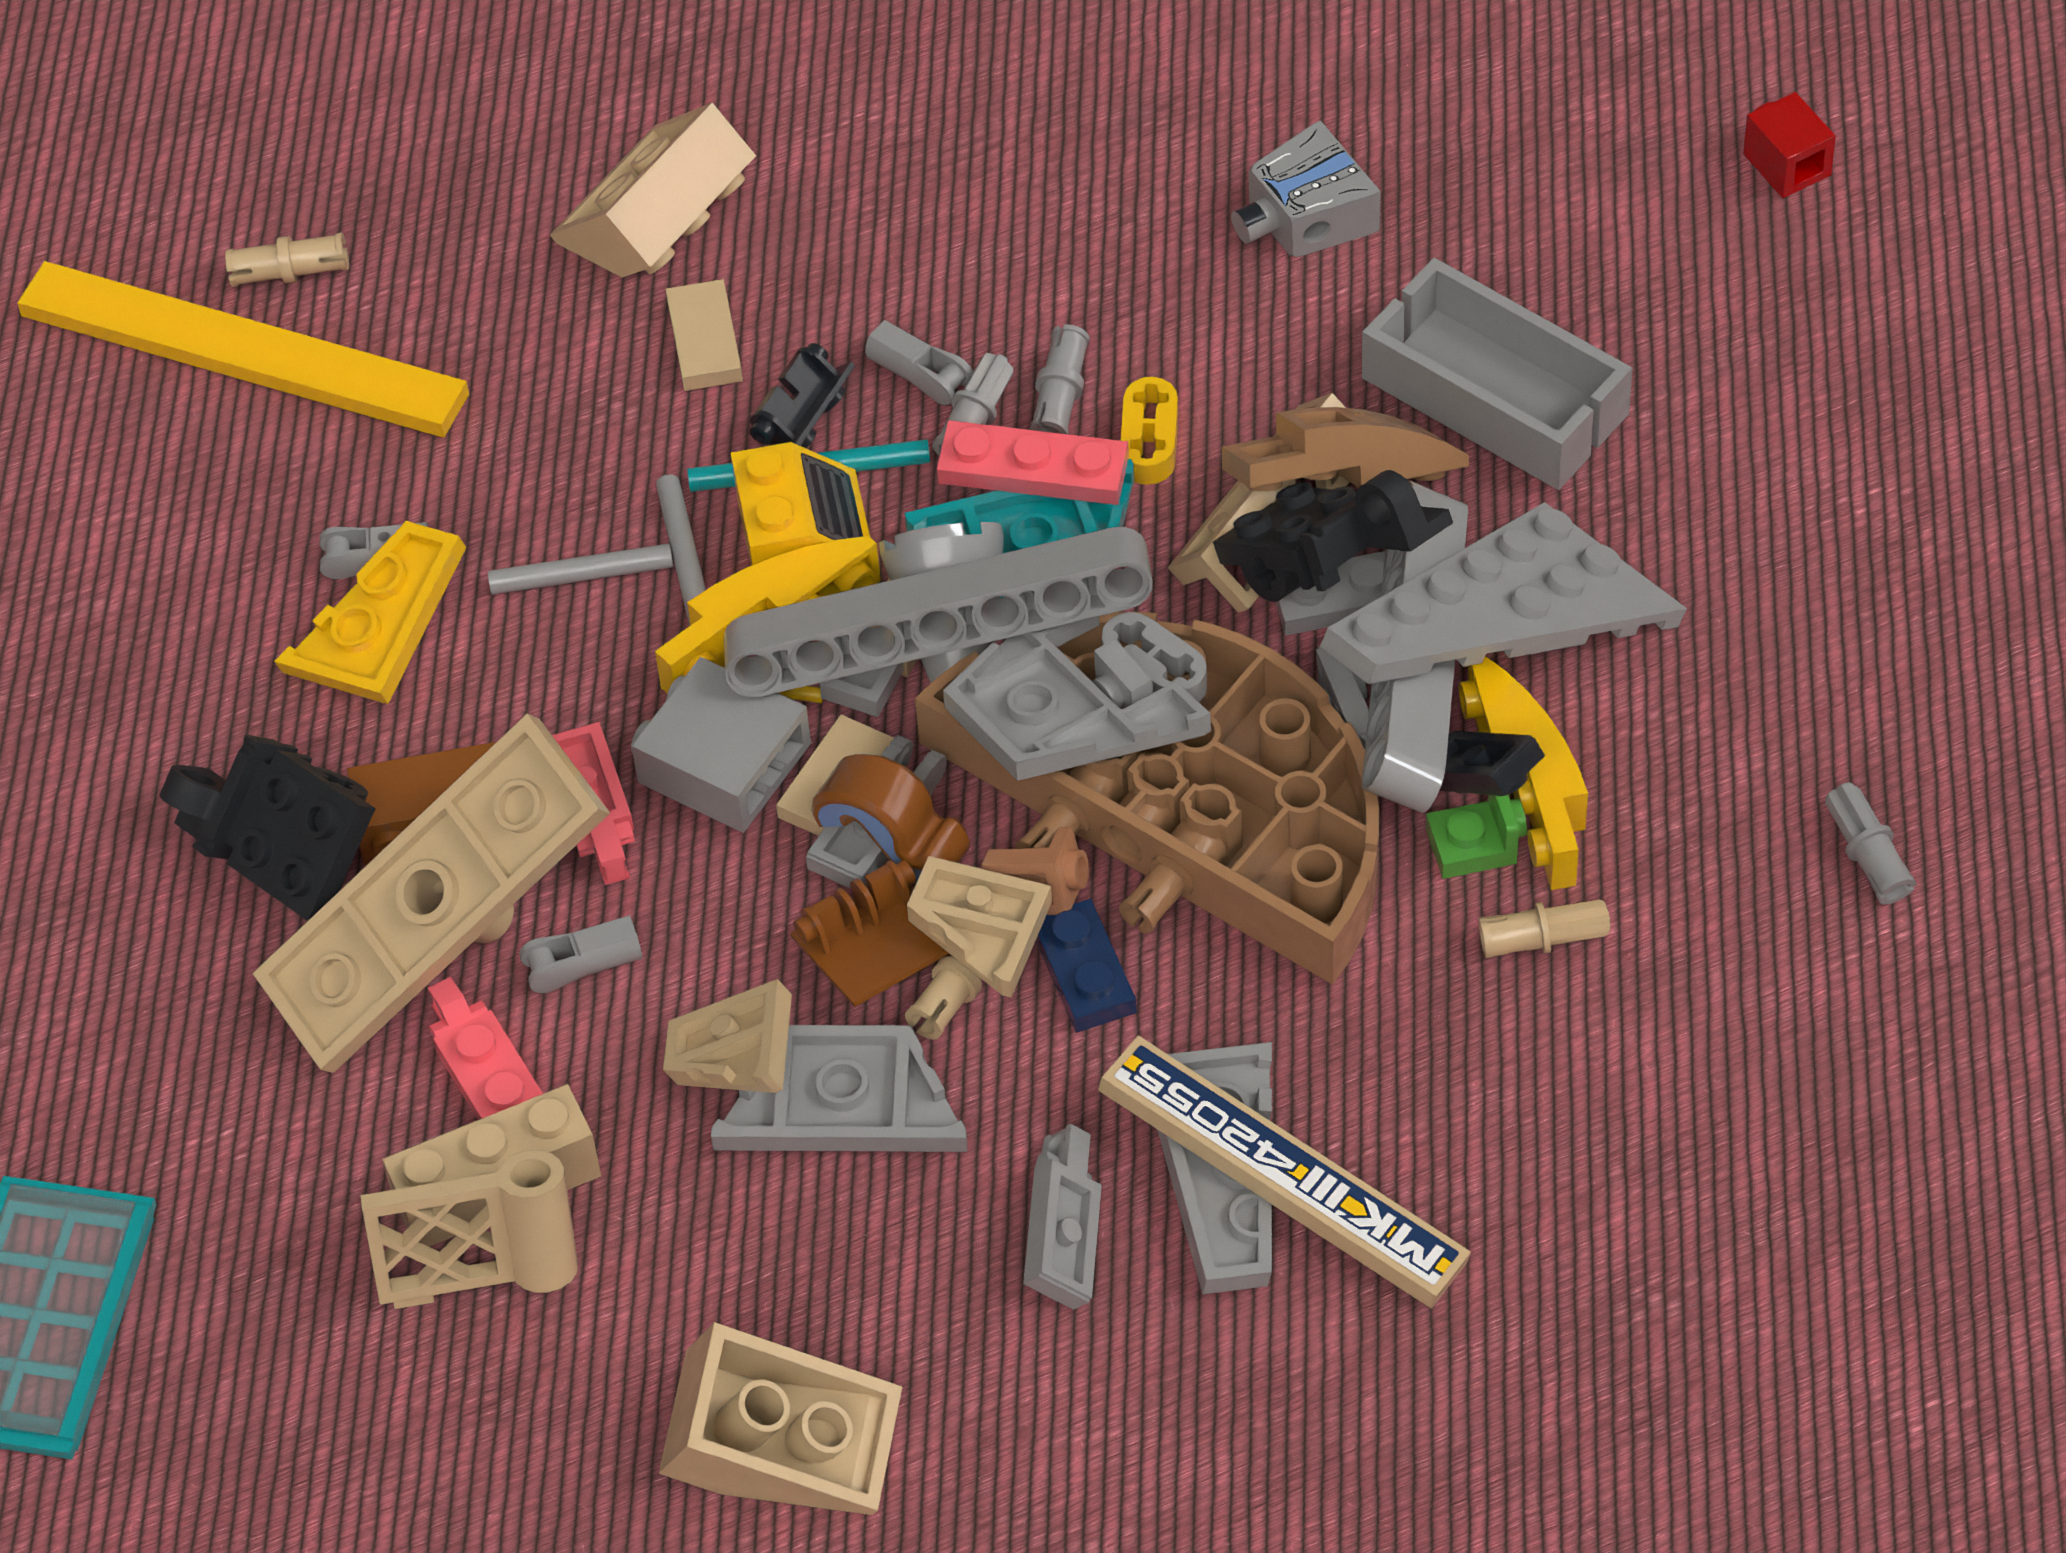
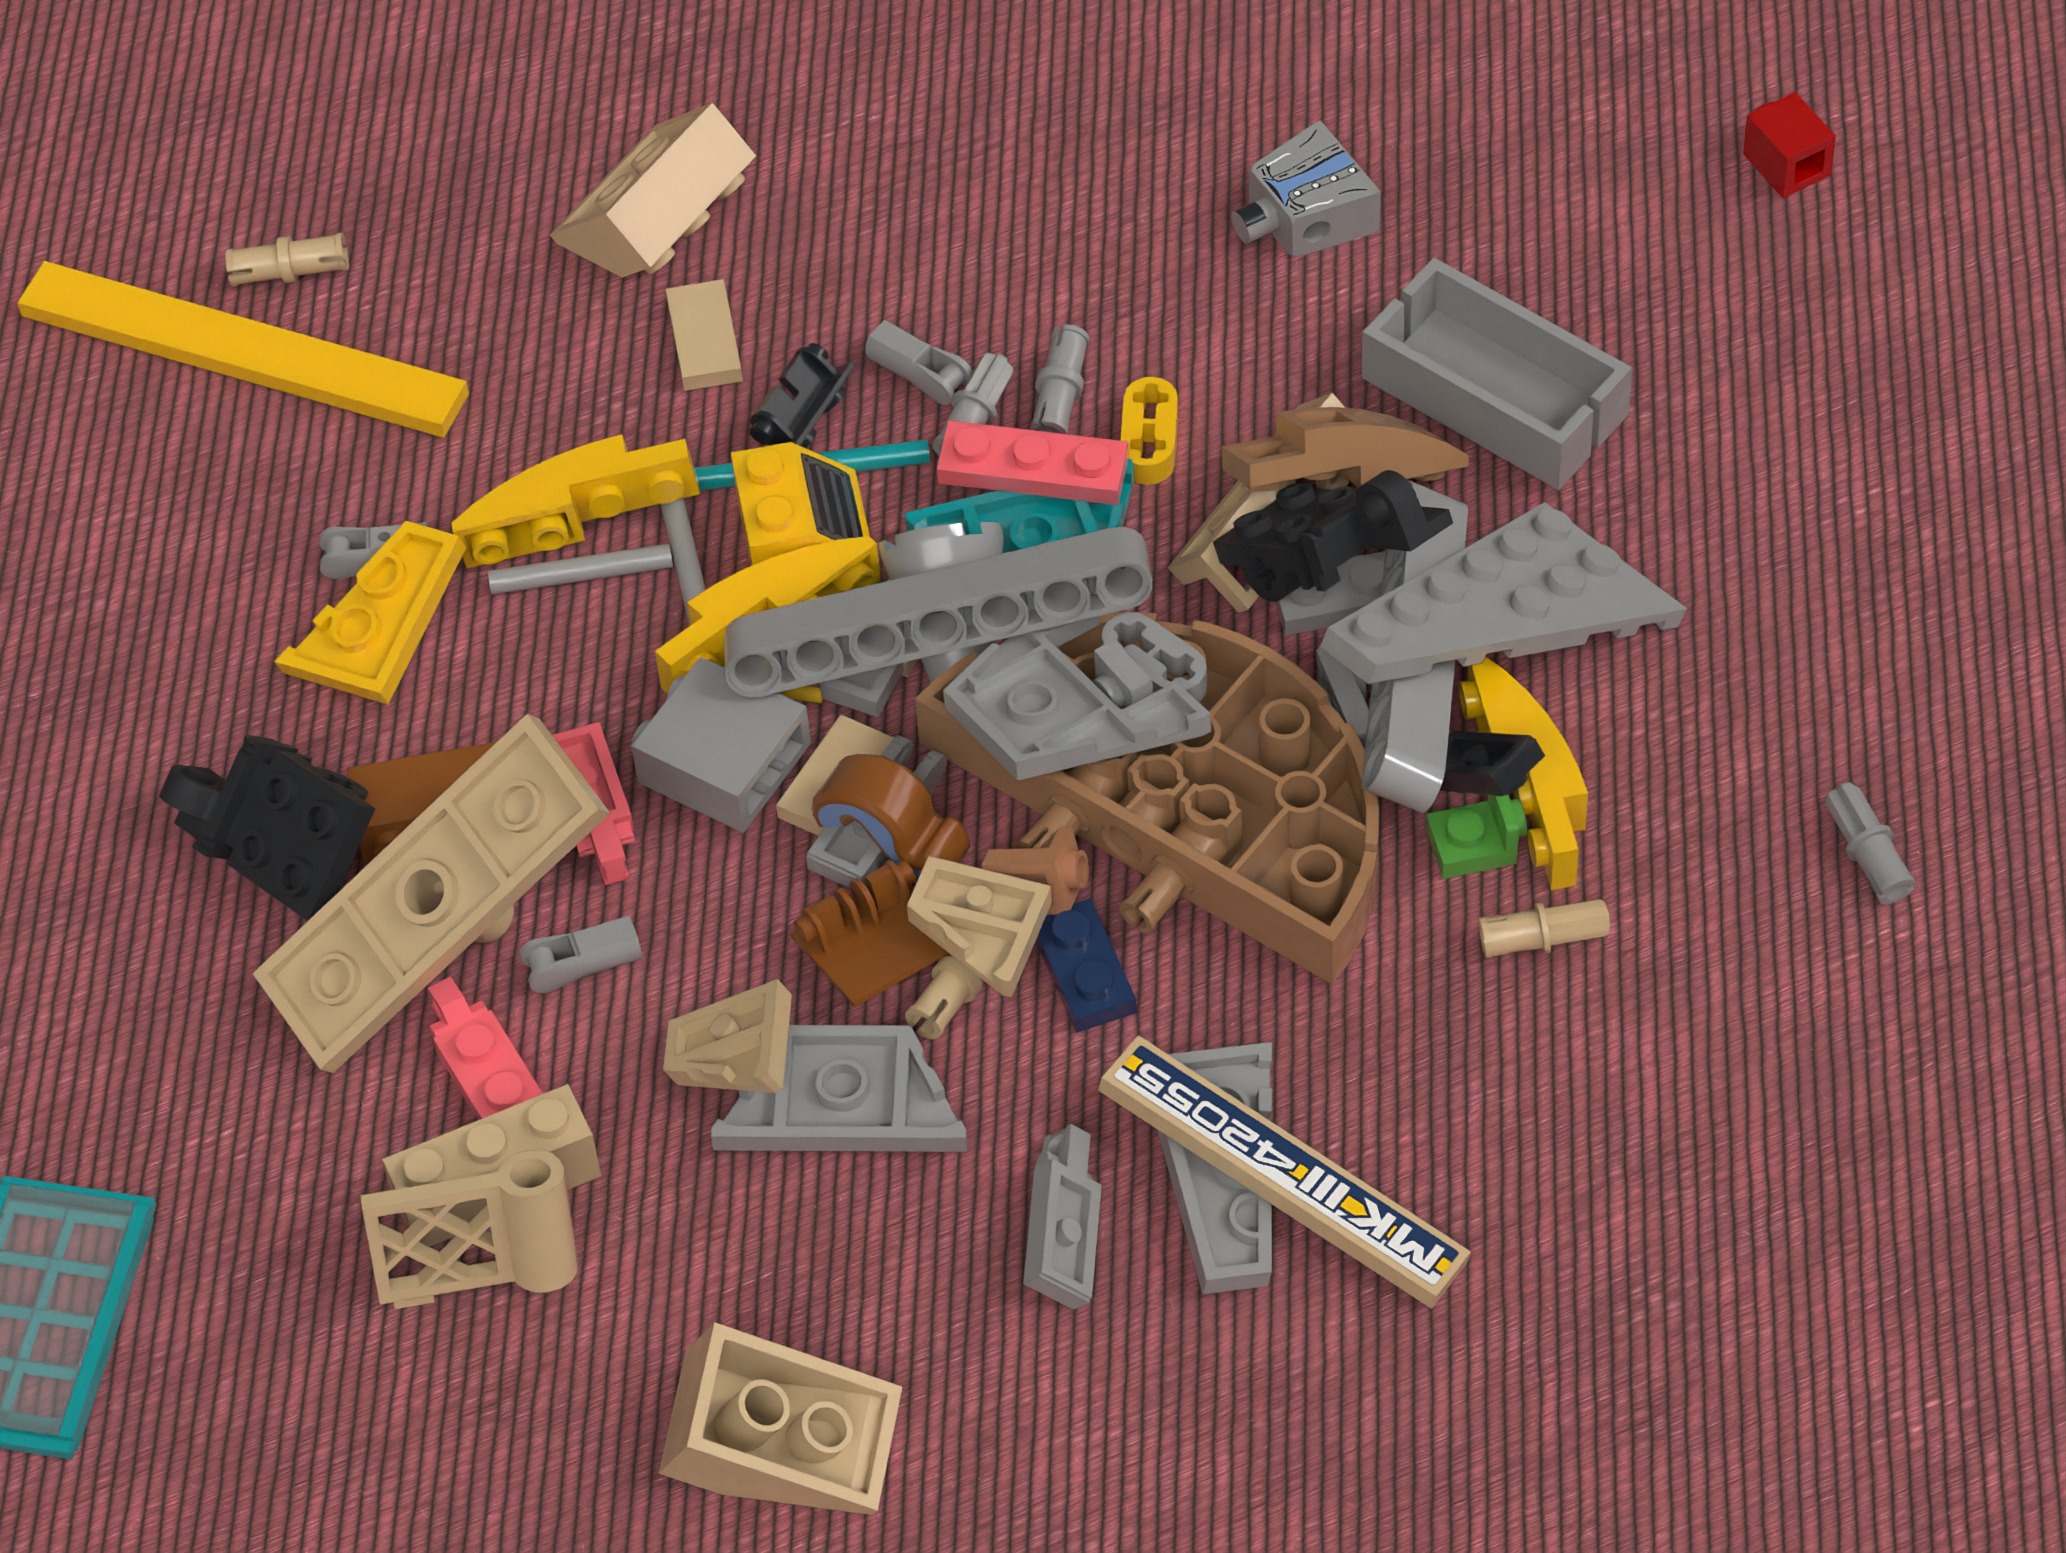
(552, 499): none -> yellow slope

